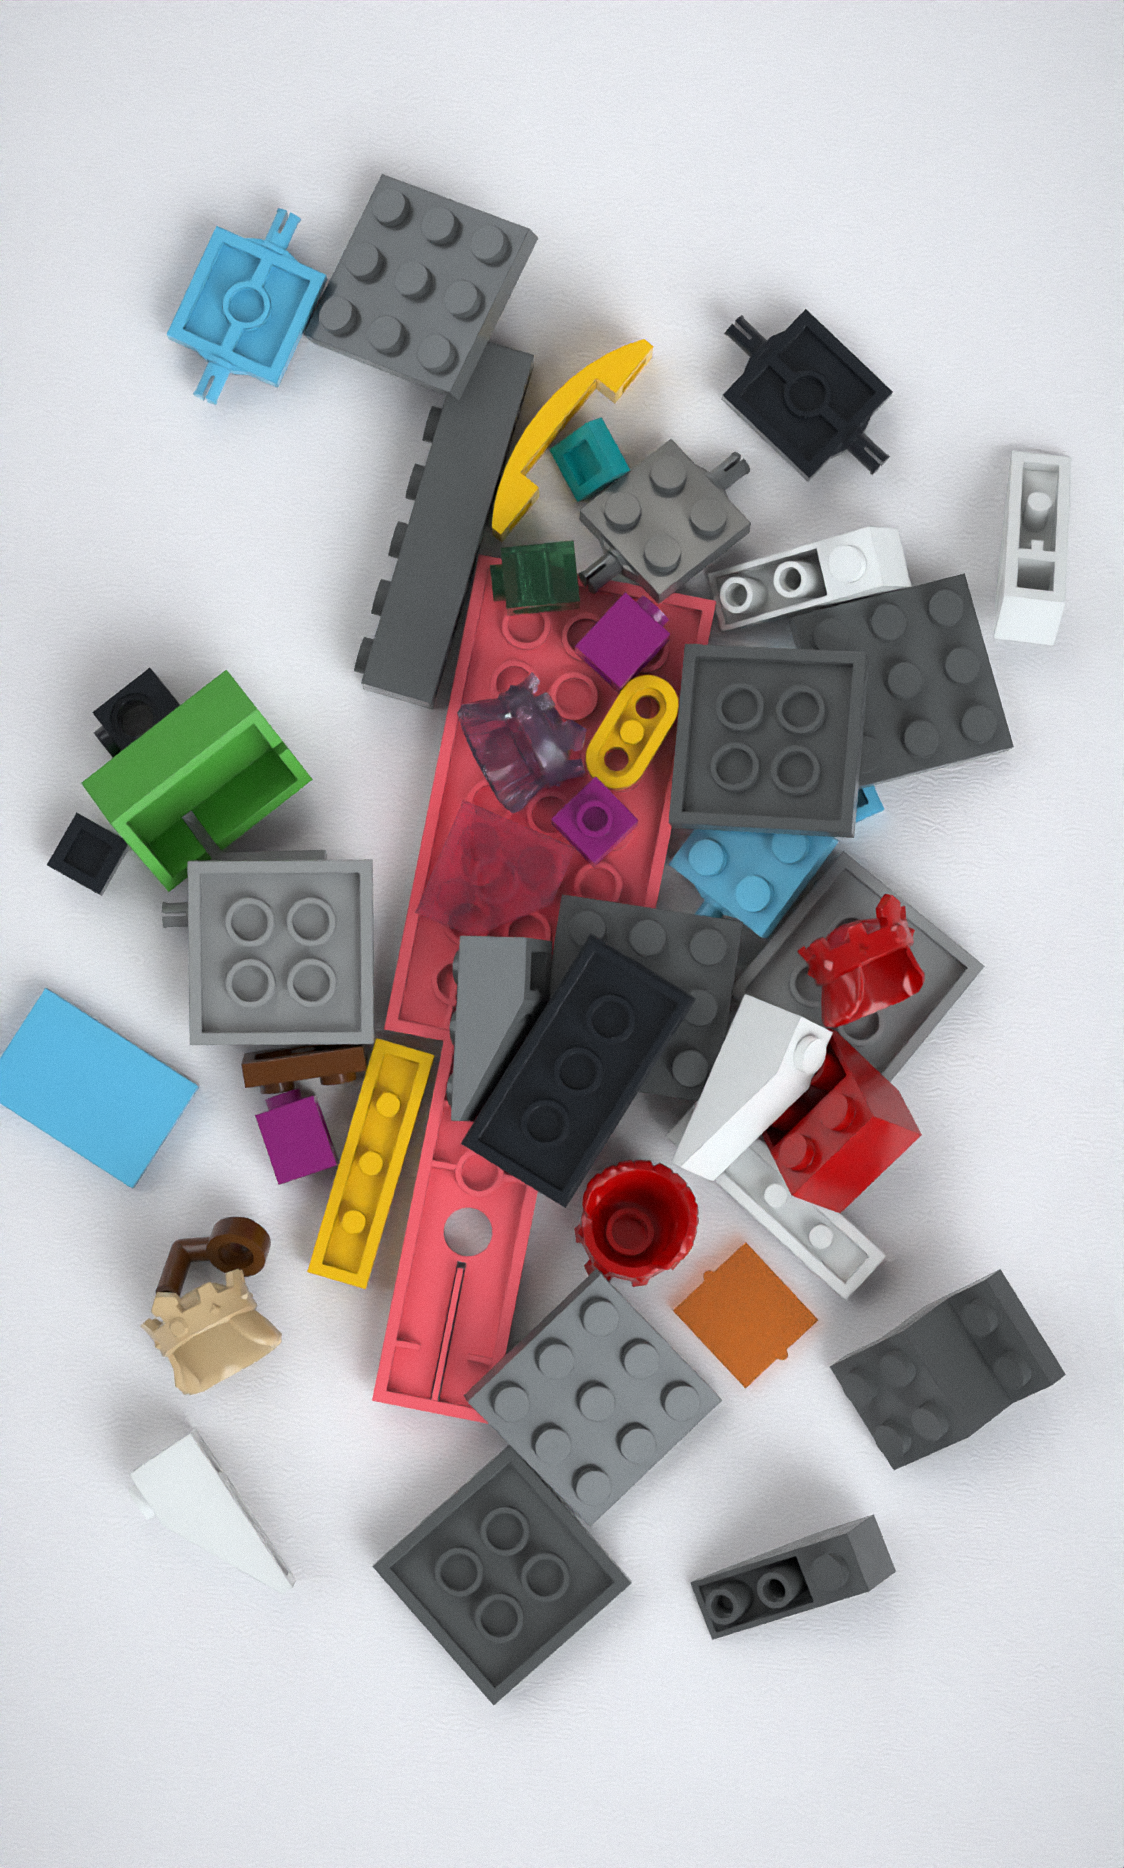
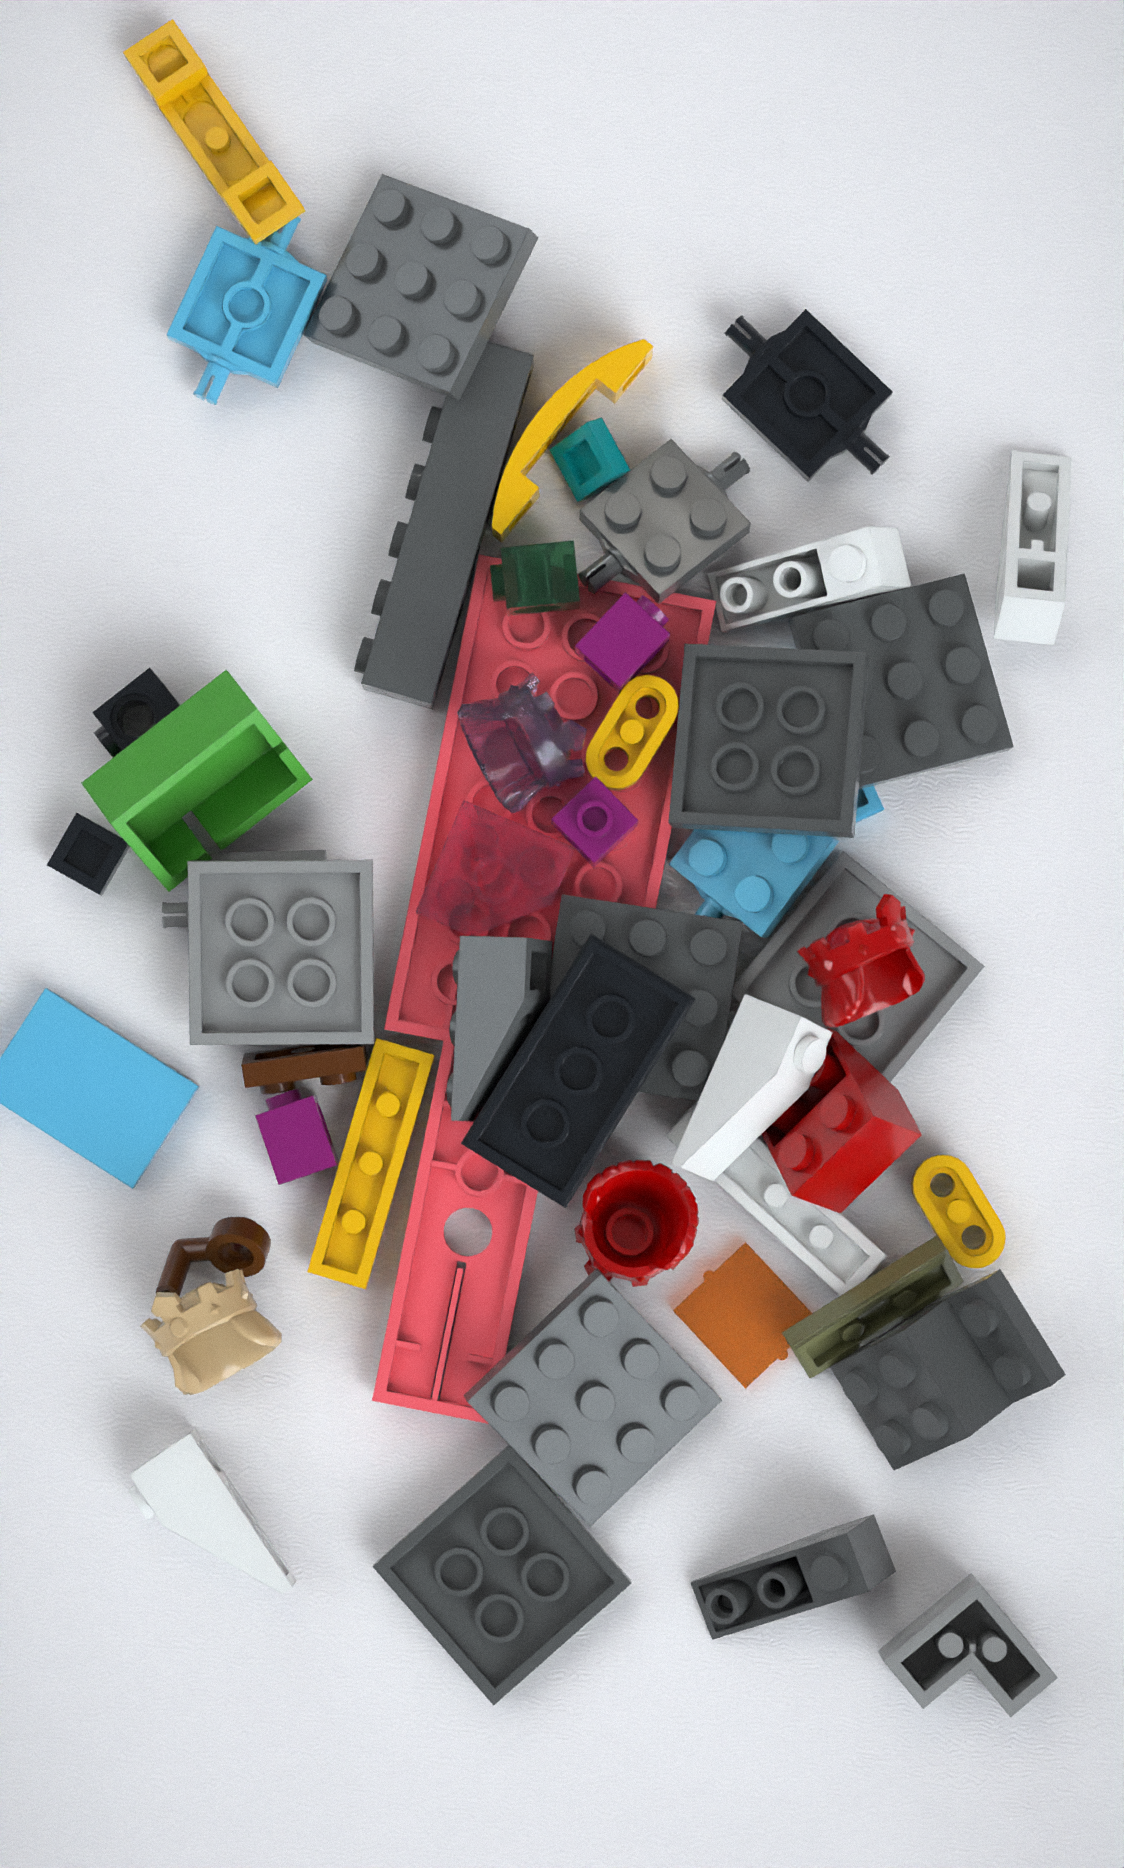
(213, 132): none -> yellow slope
(873, 1307): none -> olive tile
(959, 1209): none -> yellow plate
(962, 1635): none -> light grey brick

